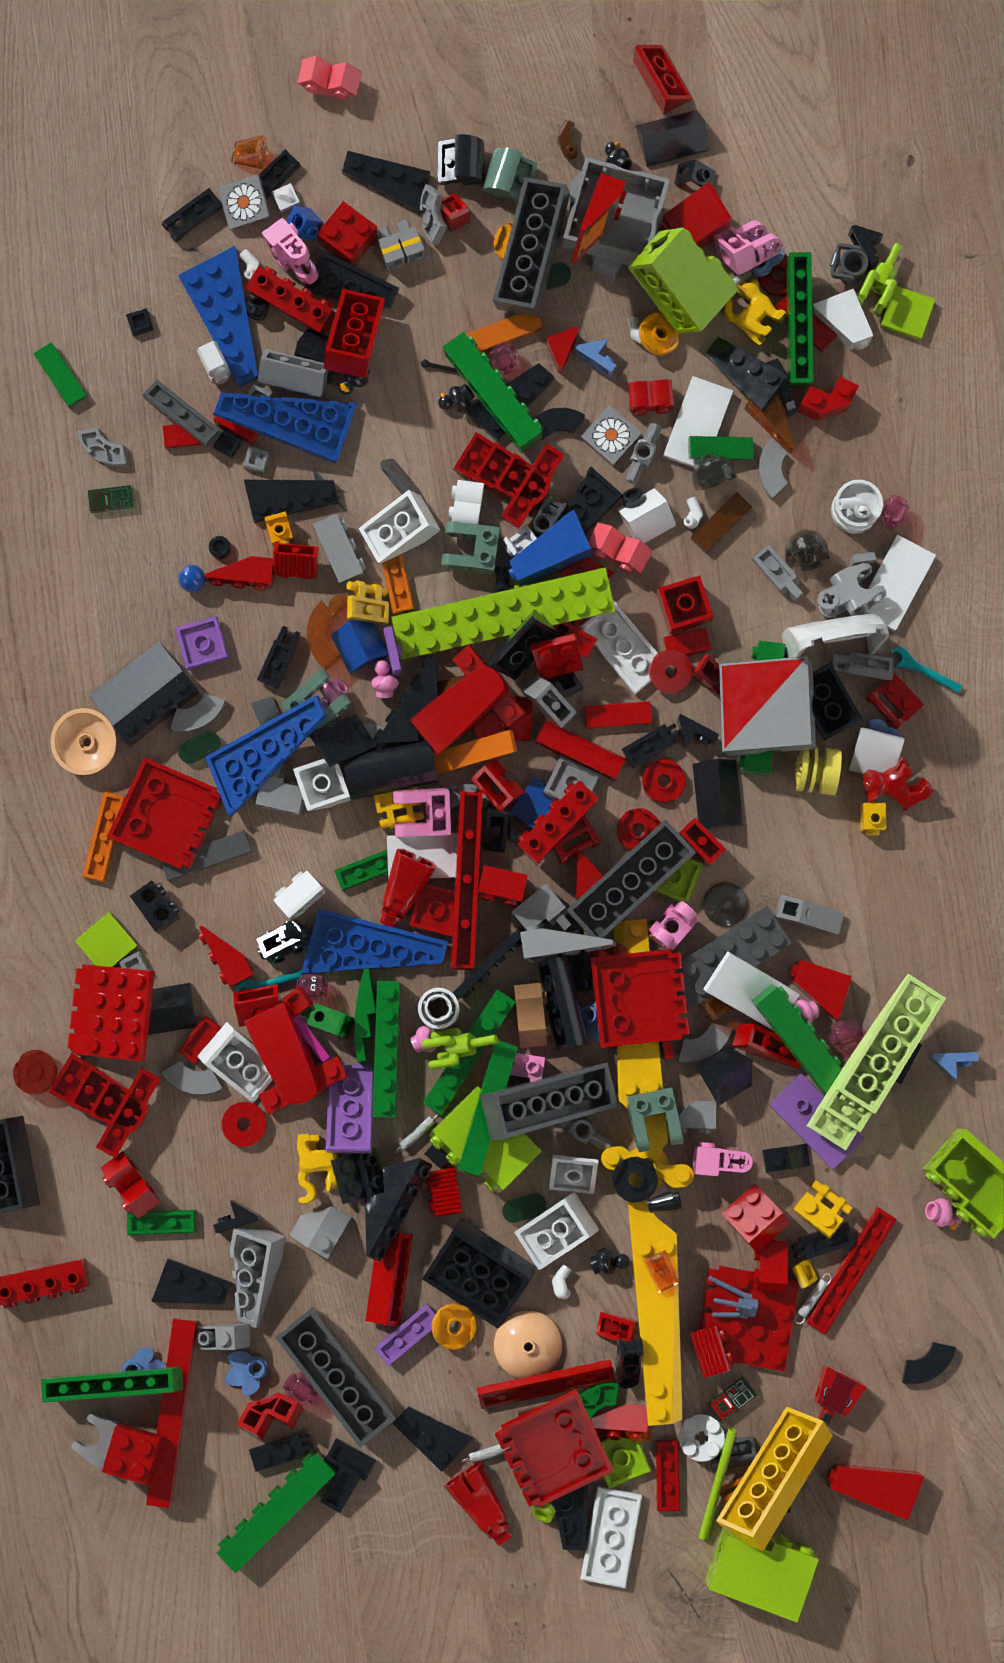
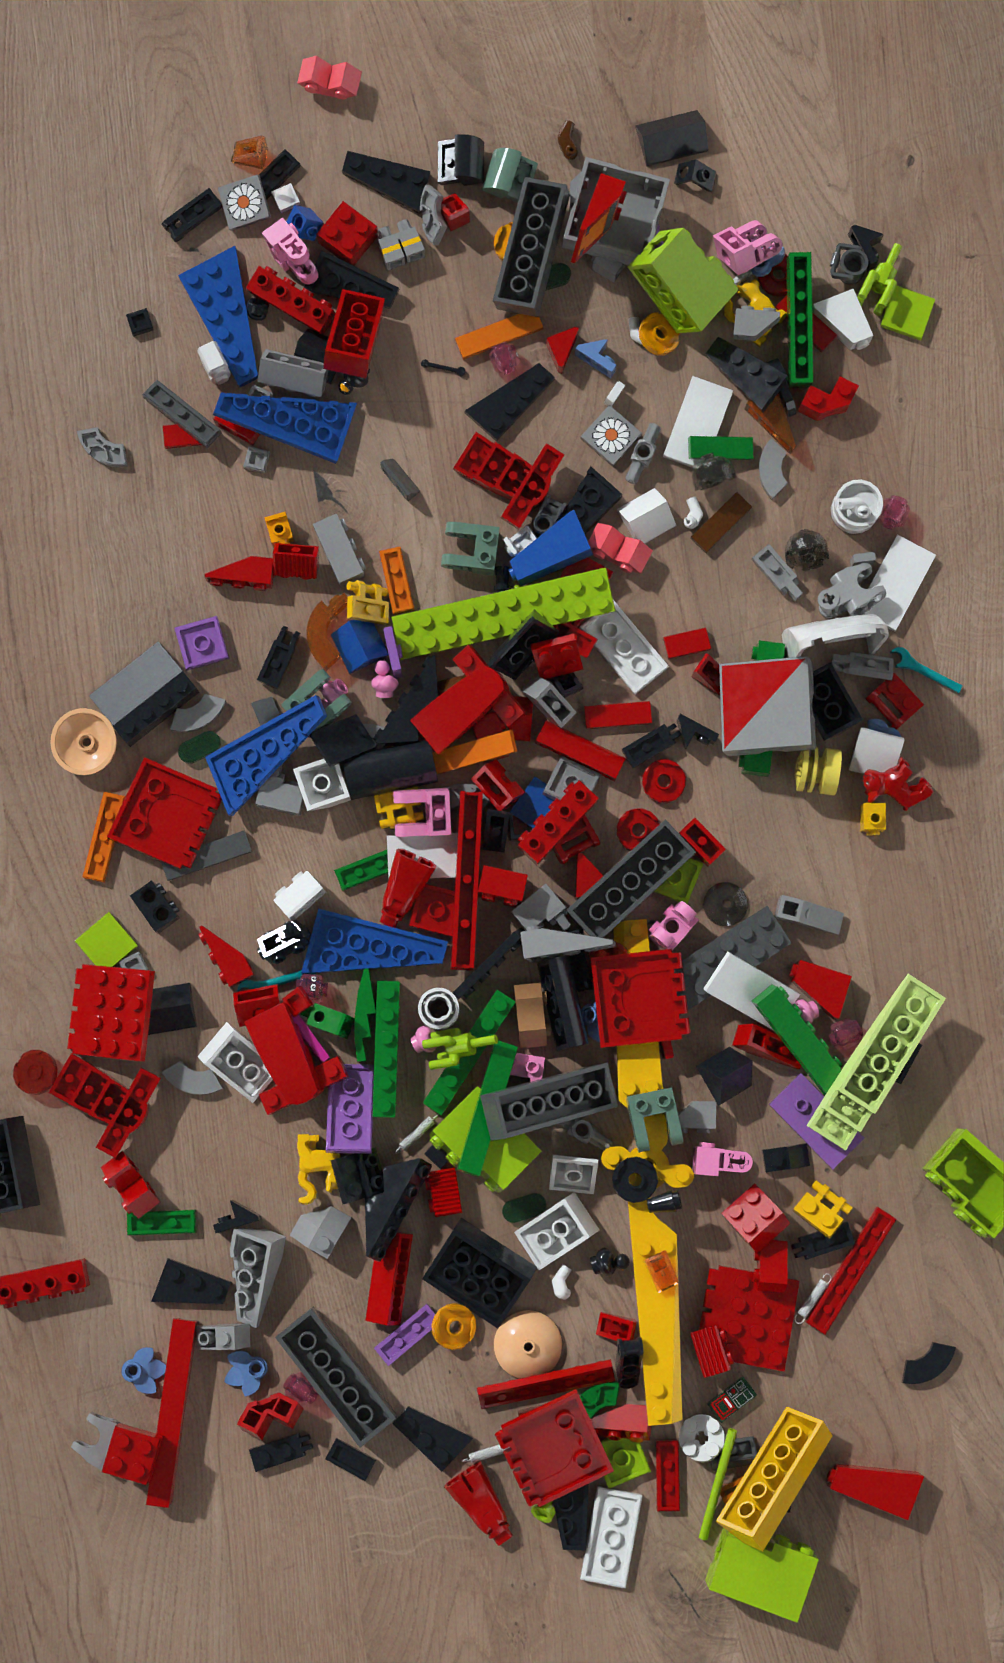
(60, 375): green tile -> none
(110, 499): clear green tile -> none
(111, 1384): green brick -> none
(191, 578): blue piece -> none
(199, 1039): red tile -> none
(219, 547): black tile -> none
(228, 444): black tile -> none
(234, 1133): red tile -> none
(252, 263): white arm -> none
(276, 1512): green brick -> none
(288, 496): black wing -> none
(341, 1487): black tile -> none
(399, 527): white slope -> none
(459, 396): black animal -> none
(467, 502): white brick -> none
(492, 392): green brick -> none
(559, 420): black tile -> none
(614, 394): none -> white tile
(617, 155): black animal -> none
(632, 498): black tile -> none
(650, 396): red brick -> none
(661, 77): red slope -> none
(682, 674): red tile -> none
(684, 604): red brick -> none
(700, 214): red slope -> none
(705, 1045): light grey tile -> none
(714, 1008): clear orange slope -> none
(717, 793): black slope -> none
(745, 1306): sand blue plant -> none
(752, 323): none -> light grey slope
(804, 1273): yellow tile -> none
(836, 1394): torso -> none
(942, 1214): bright pink animal -> none
(947, 1061): medium blue slope -> none

